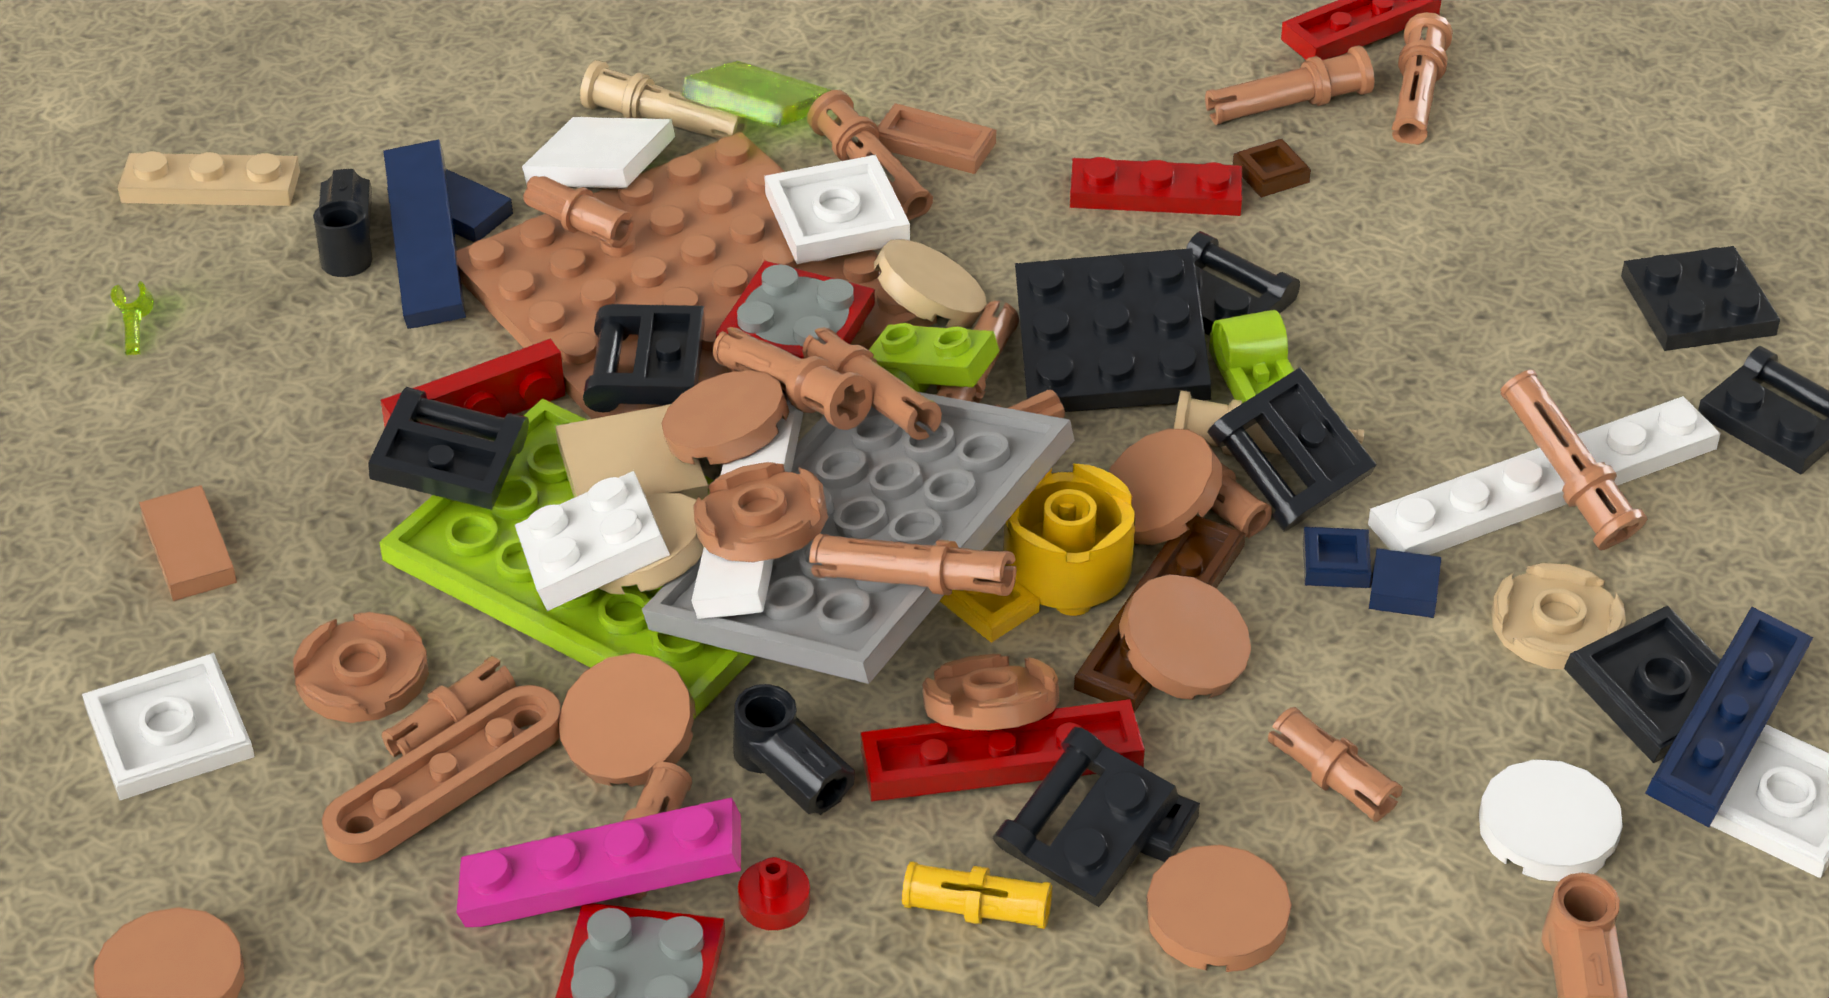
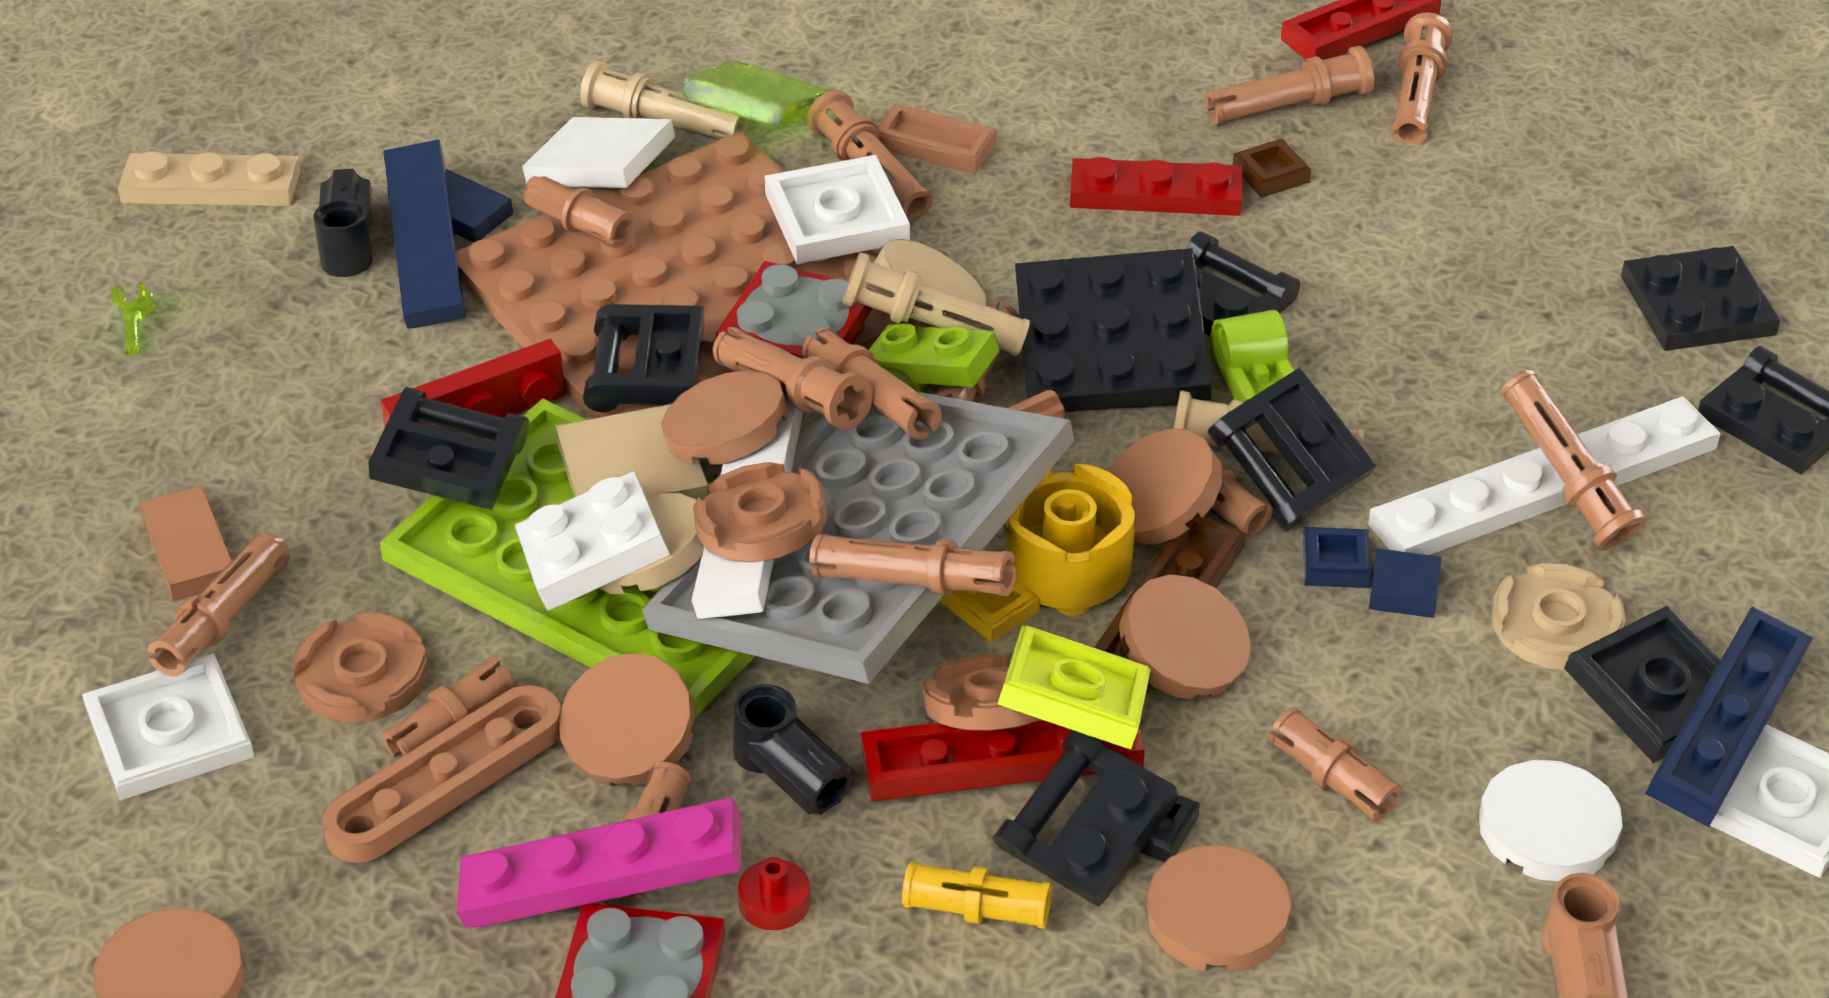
(206, 617): none -> nougat pin
(908, 288): none -> tan pin
(1075, 686): none -> neon yellow tile

